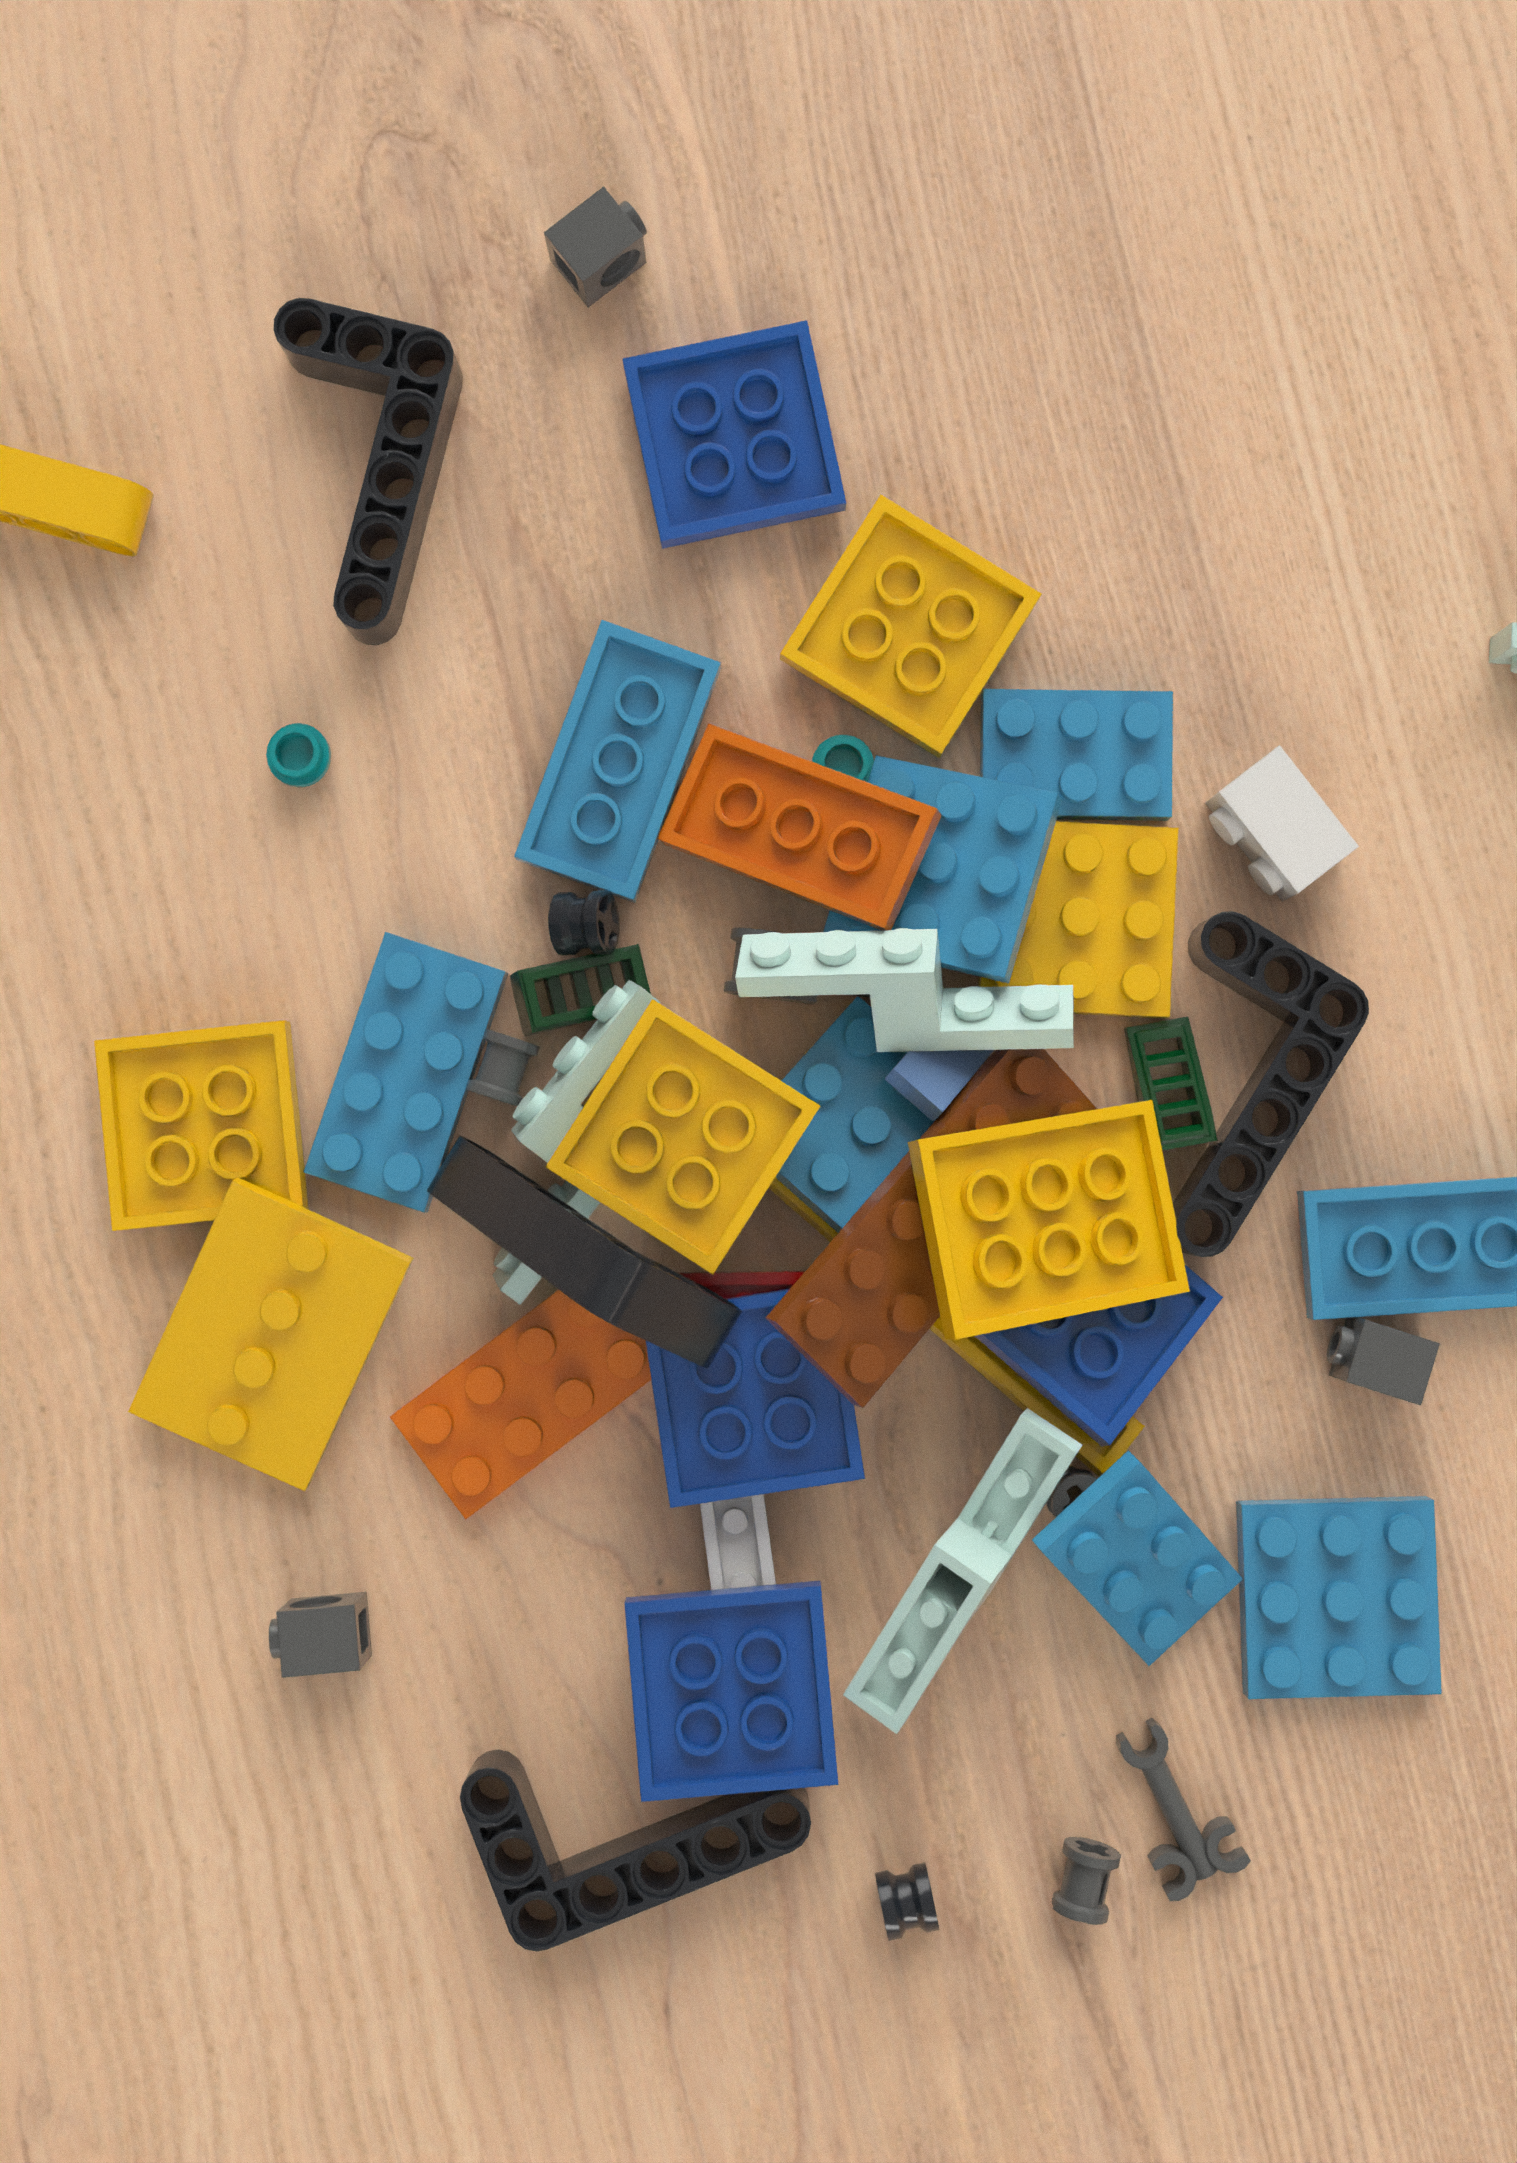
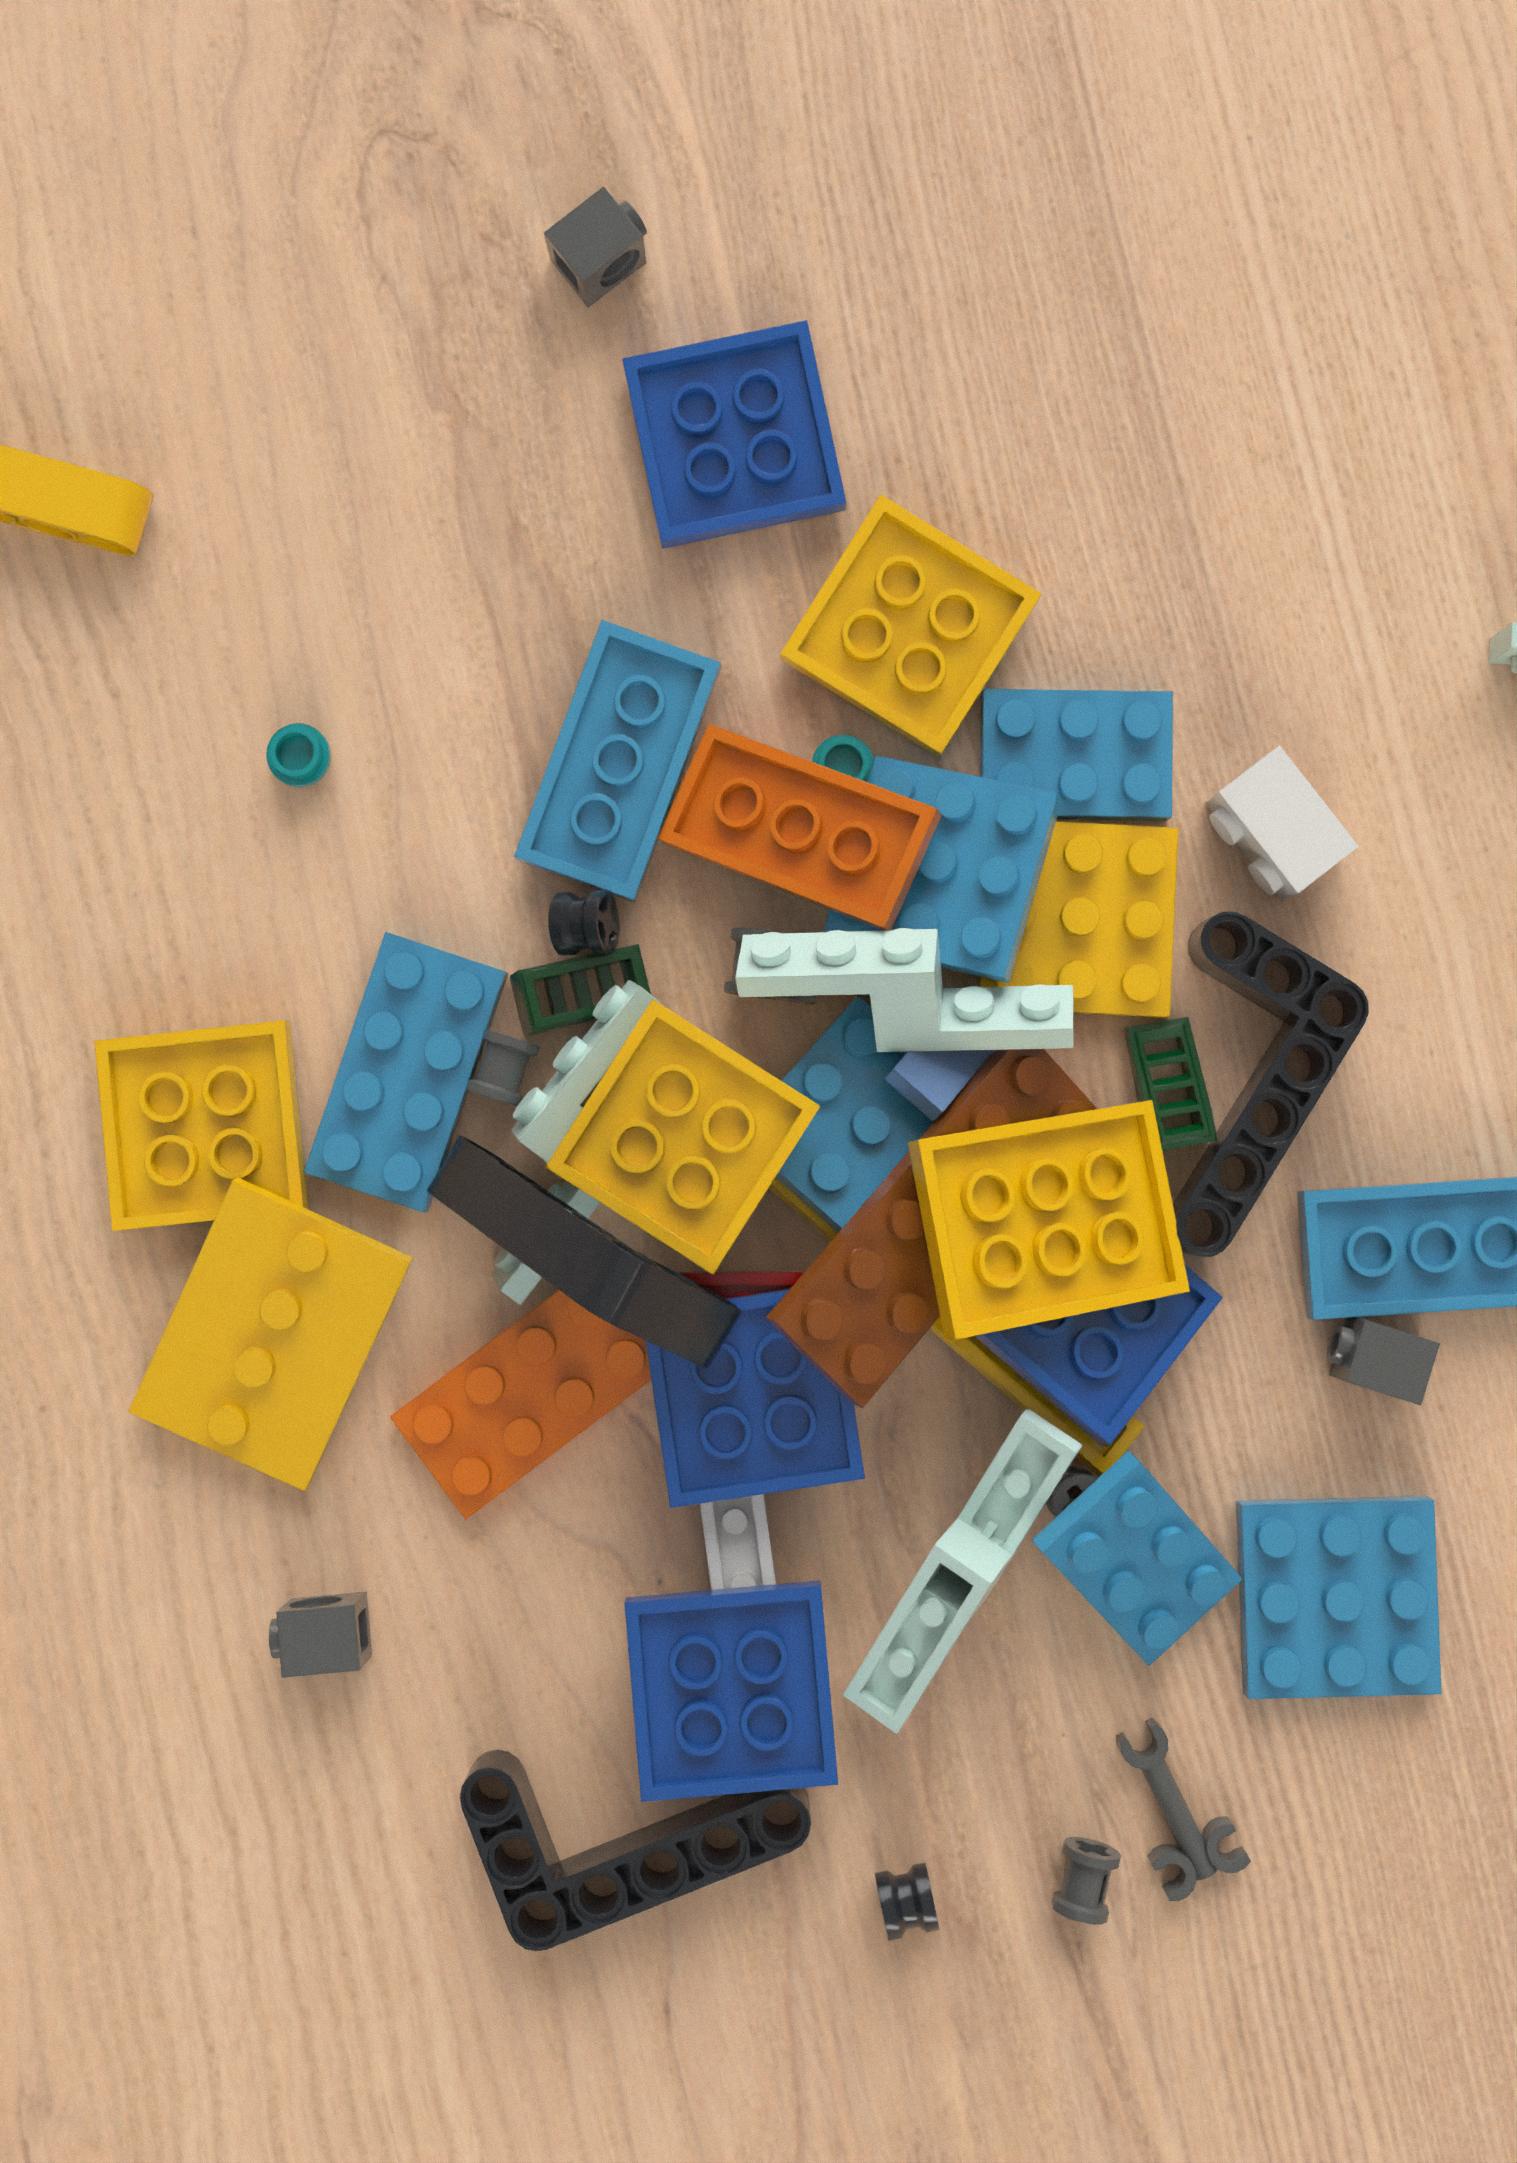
(392, 455): black beam -> none

